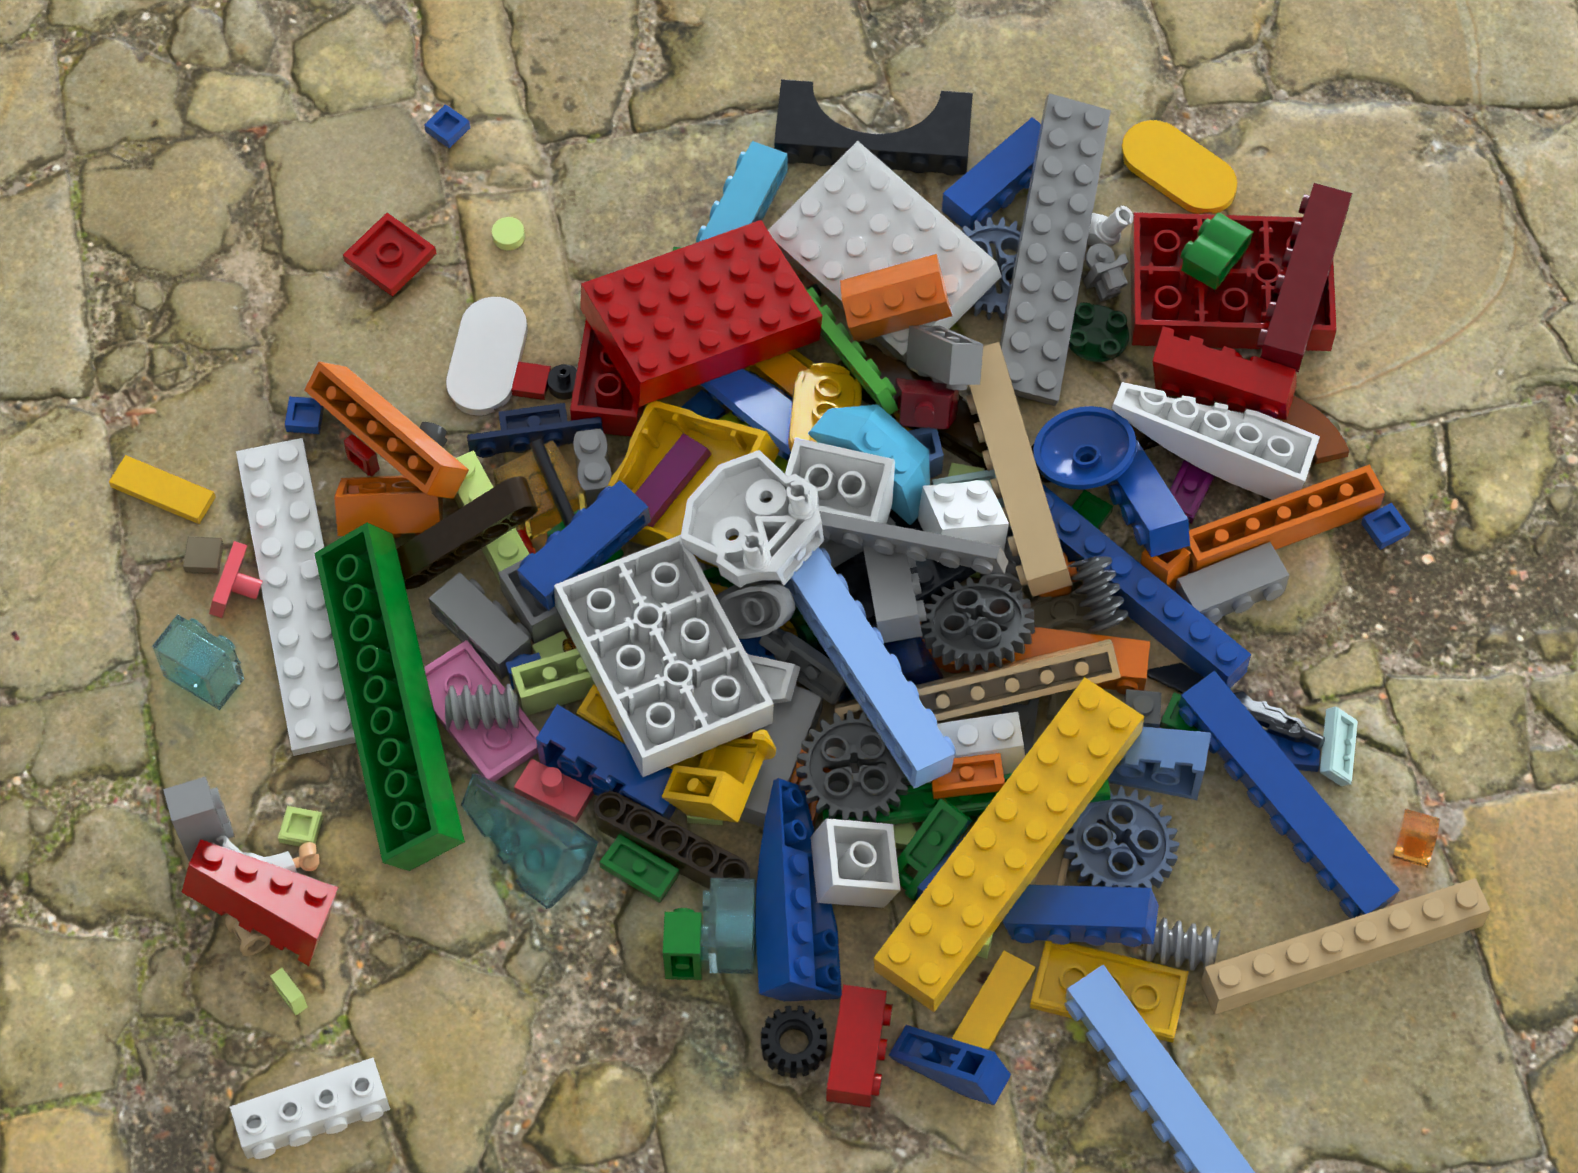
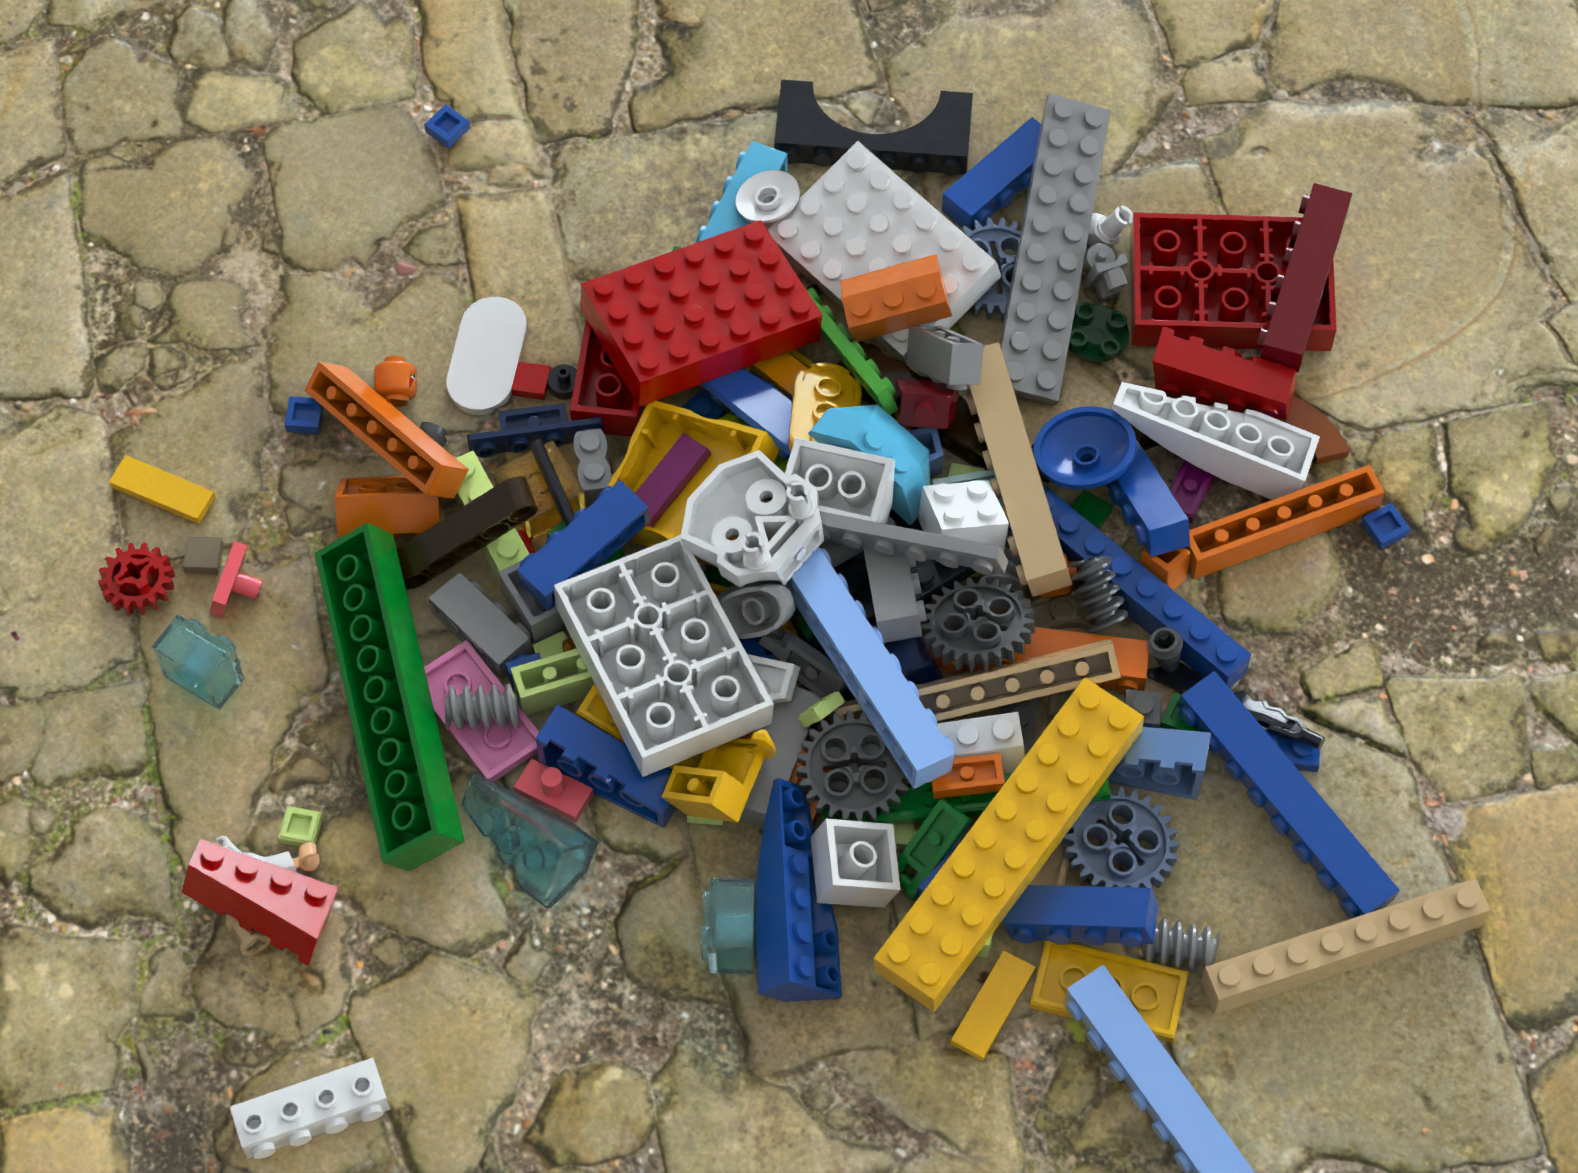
(133, 594): none -> red gear
(197, 814): light grey brick -> none
(284, 541): white plate -> none
(288, 991): yellowish green tile -> none
(361, 455): red tile -> none
(389, 254): red plate -> none
(396, 380): none -> orange head
(508, 233): yellowish green tile -> none
(639, 868): green plate -> none
(663, 831): dark brown beam -> none
(682, 944): green brick -> none
(767, 196): none -> white dish
(790, 1020): black tyre -> none
(821, 709): none -> yellowish green tile
(858, 1046): red brick -> none
(952, 1063): blue slope -> none
(1166, 648): none -> dark grey cone
(1179, 167): yellow tile -> none
(1215, 250): green brick -> none
(1235, 583): light grey brick -> none
(1339, 746): light aqua plate -> none
(1416, 838): clear orange brick -> none

